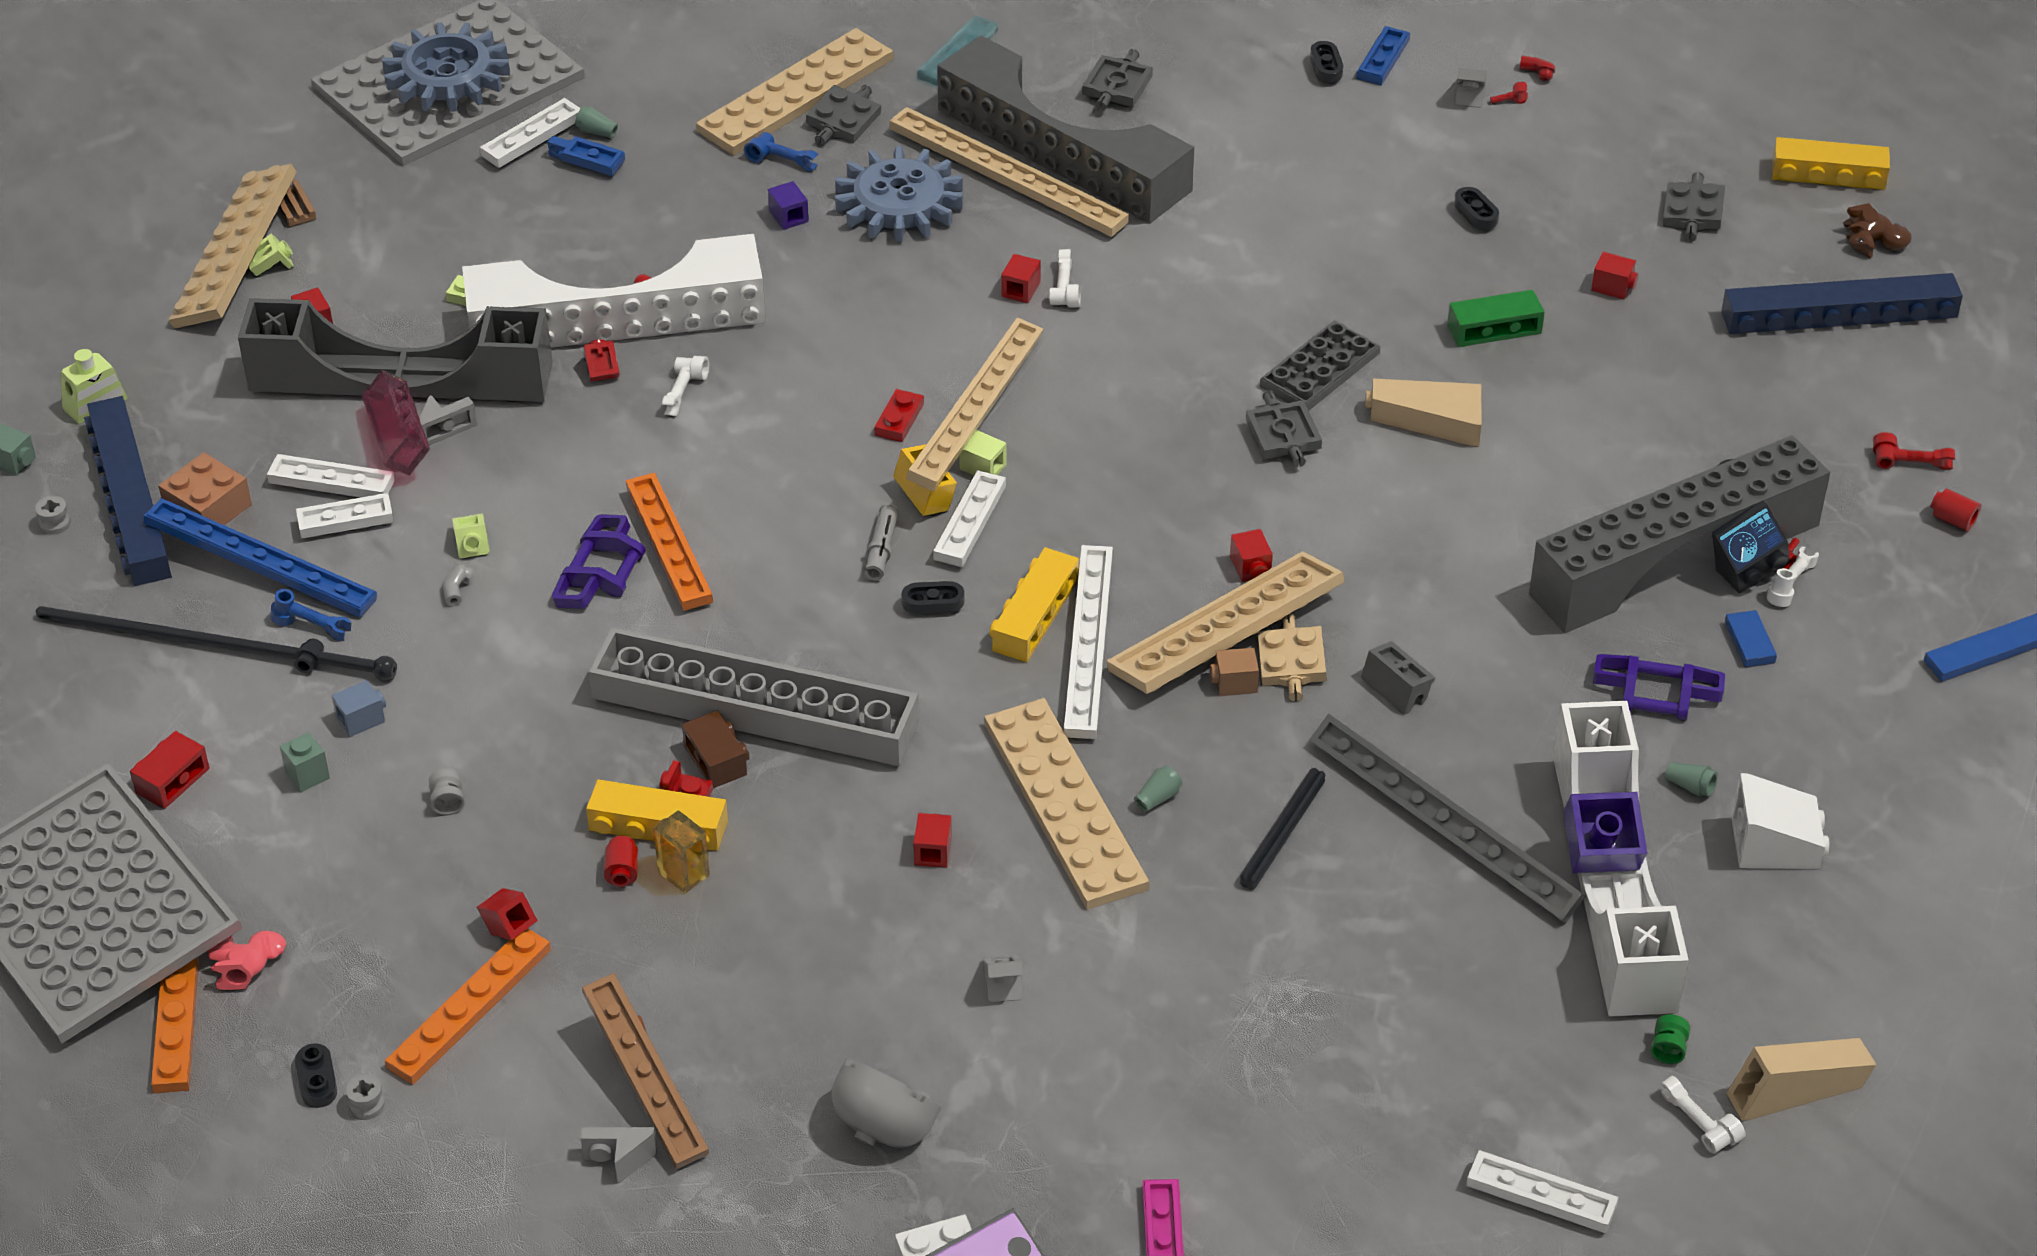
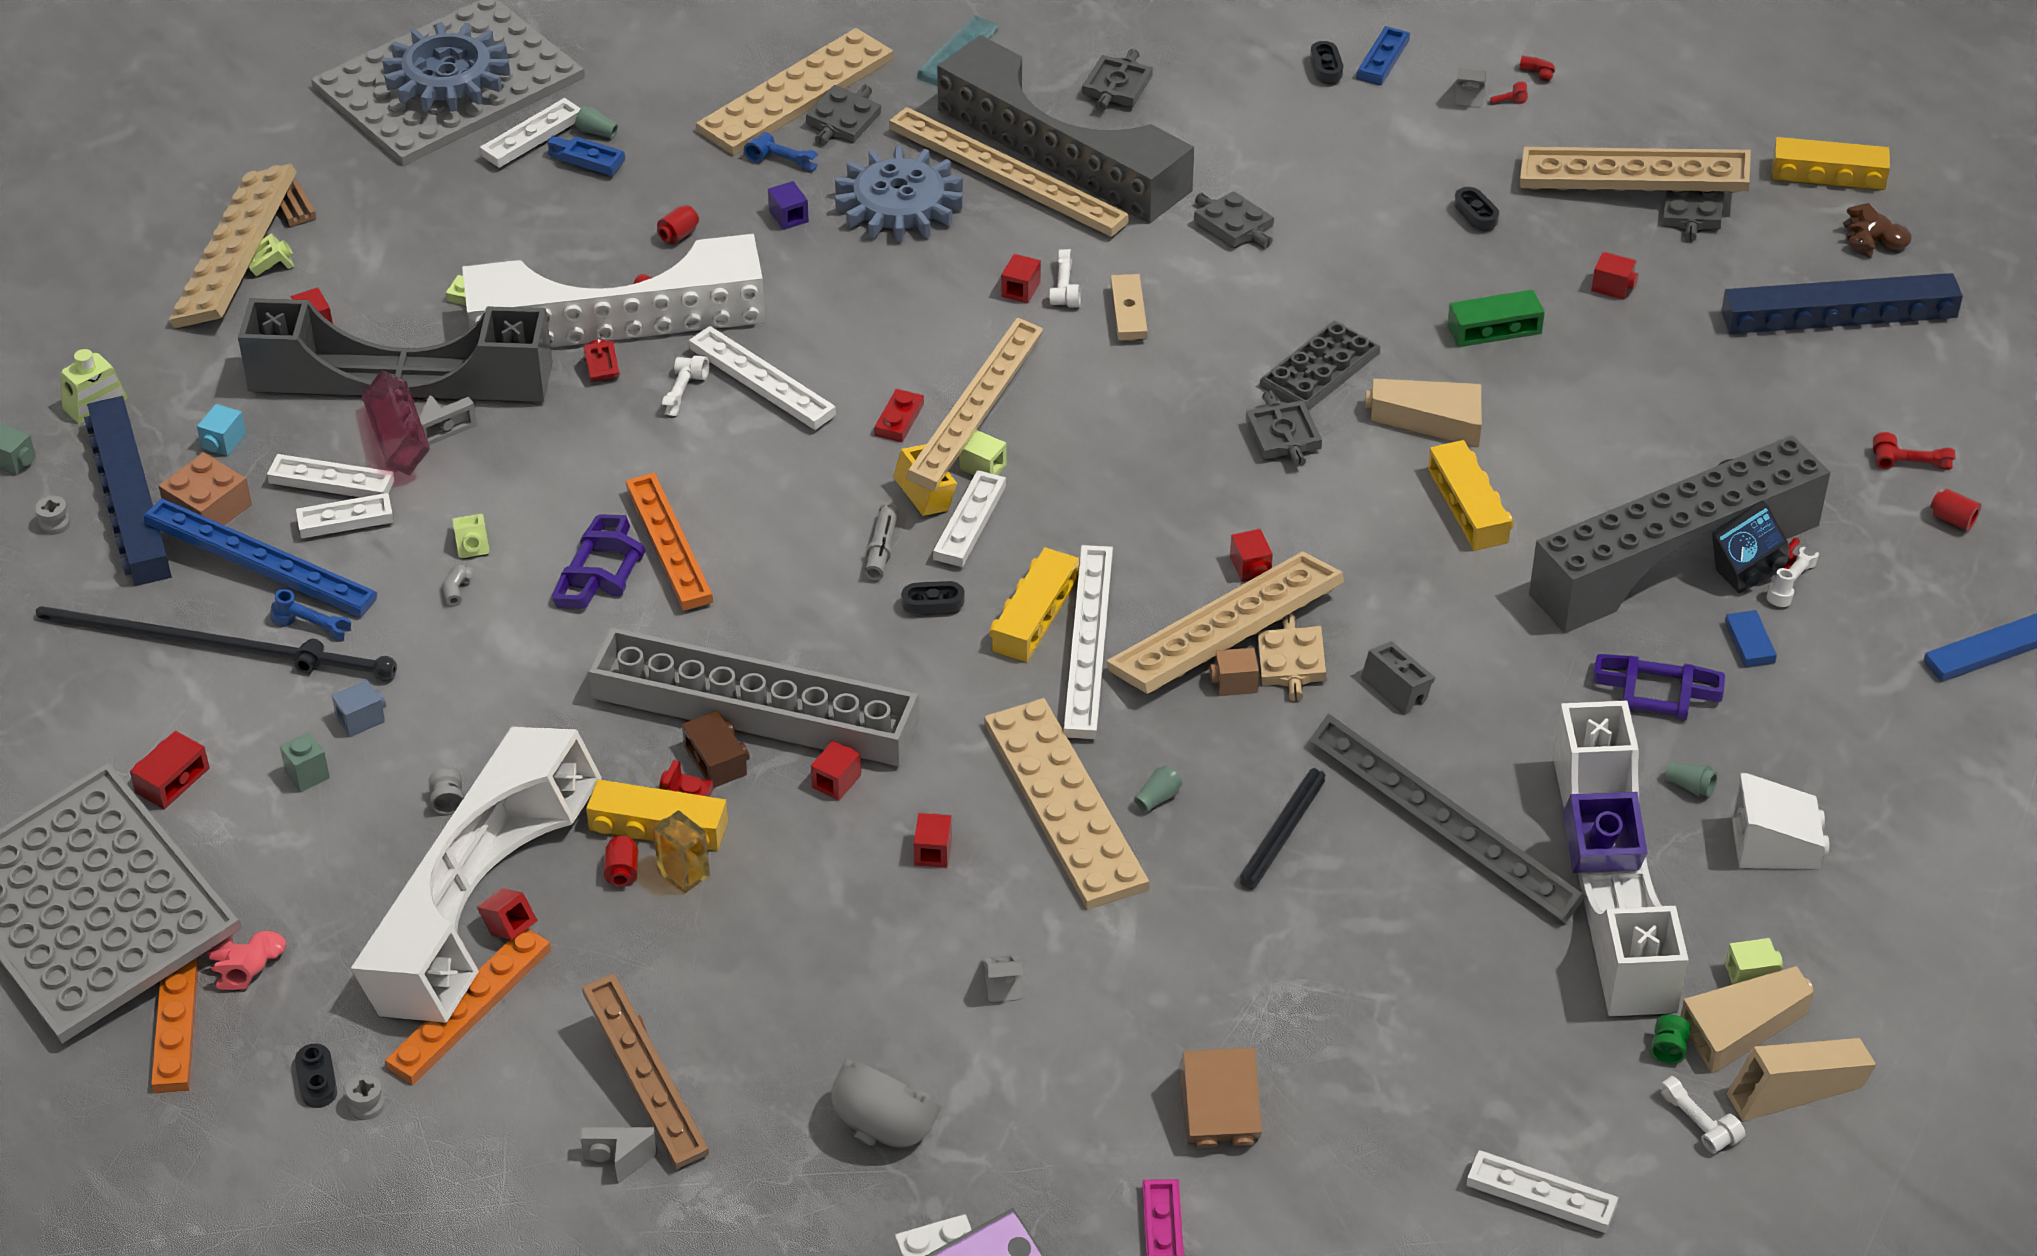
(221, 430): none -> medium azure brick
(528, 788): none -> white arch
(677, 224): none -> red brick
(762, 378): none -> white plate
(835, 770): none -> red brick
(1129, 307): none -> tan tile
(1220, 1096): none -> medium nougat slope
(1234, 219): none -> dark grey plate
(1469, 495): none -> yellow brick
(1636, 169): none -> tan plate
(1745, 1014): none -> tan slope
(1752, 959): none -> yellowish green brick

